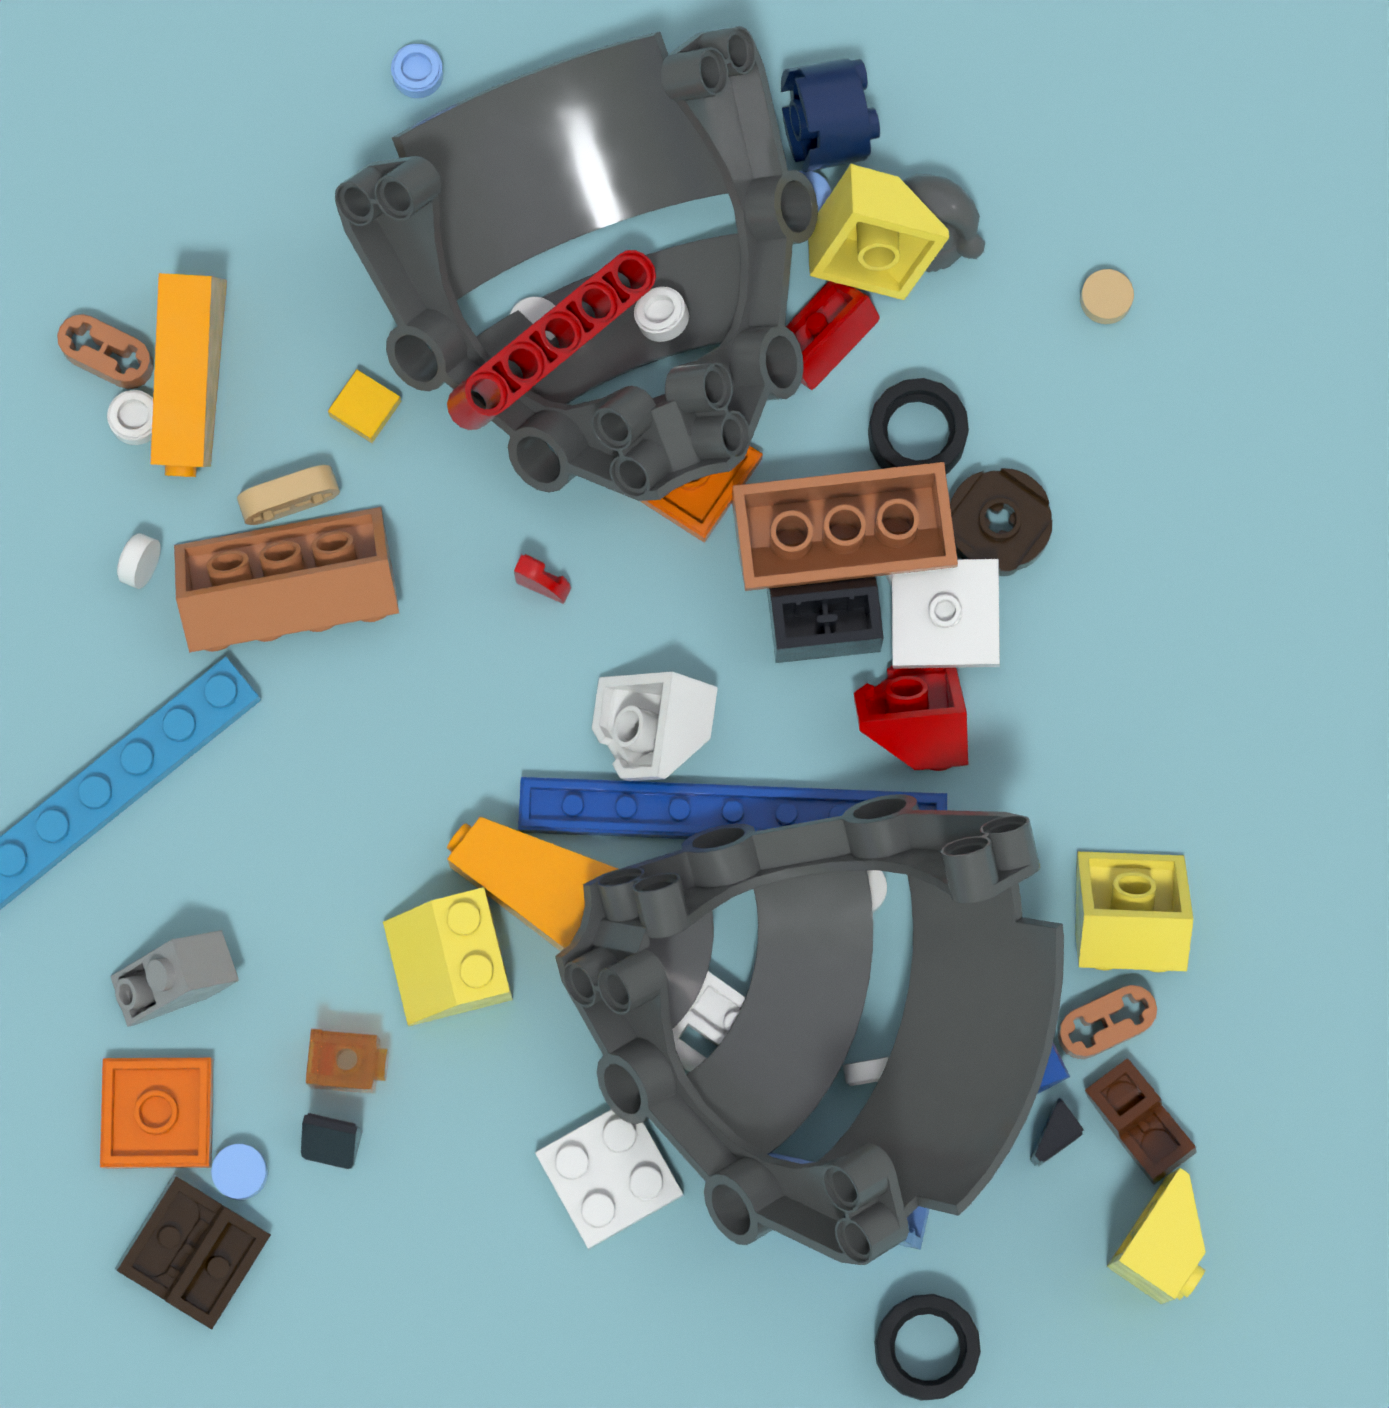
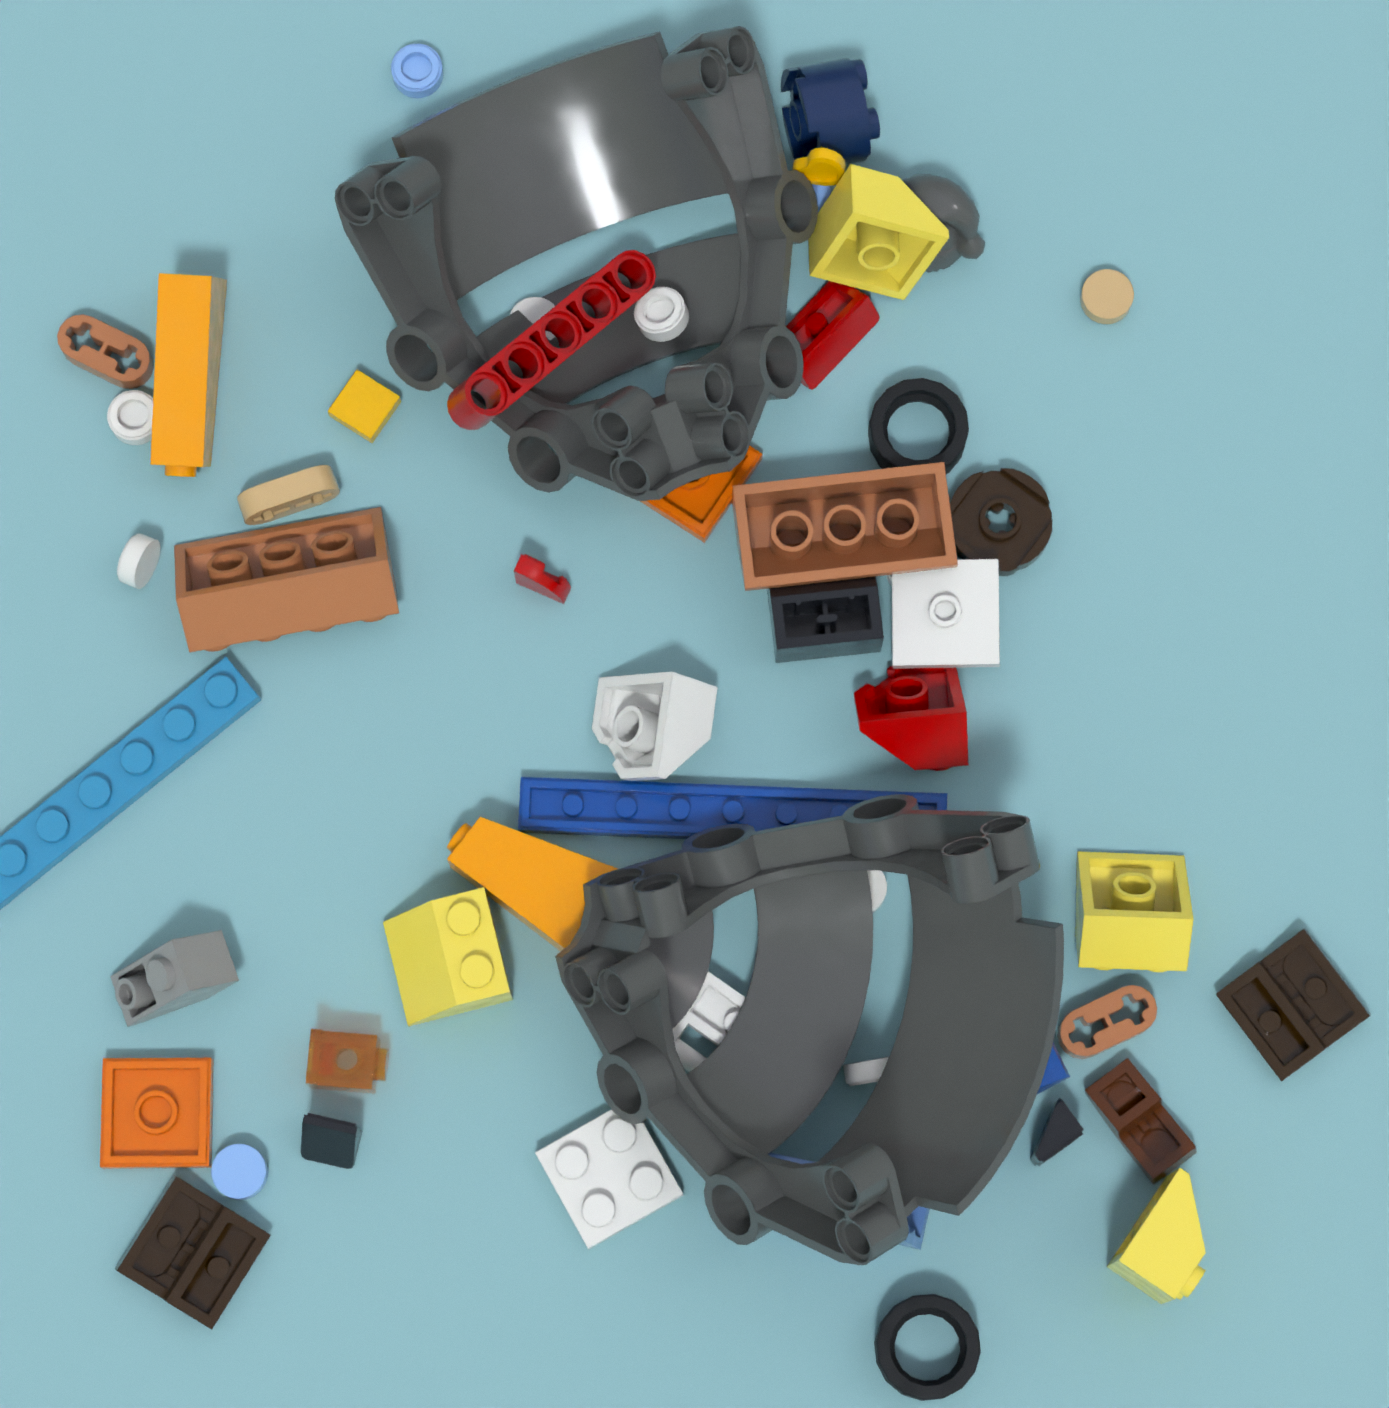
(821, 166): none -> yellow piece
(1293, 1004): none -> dark brown slope

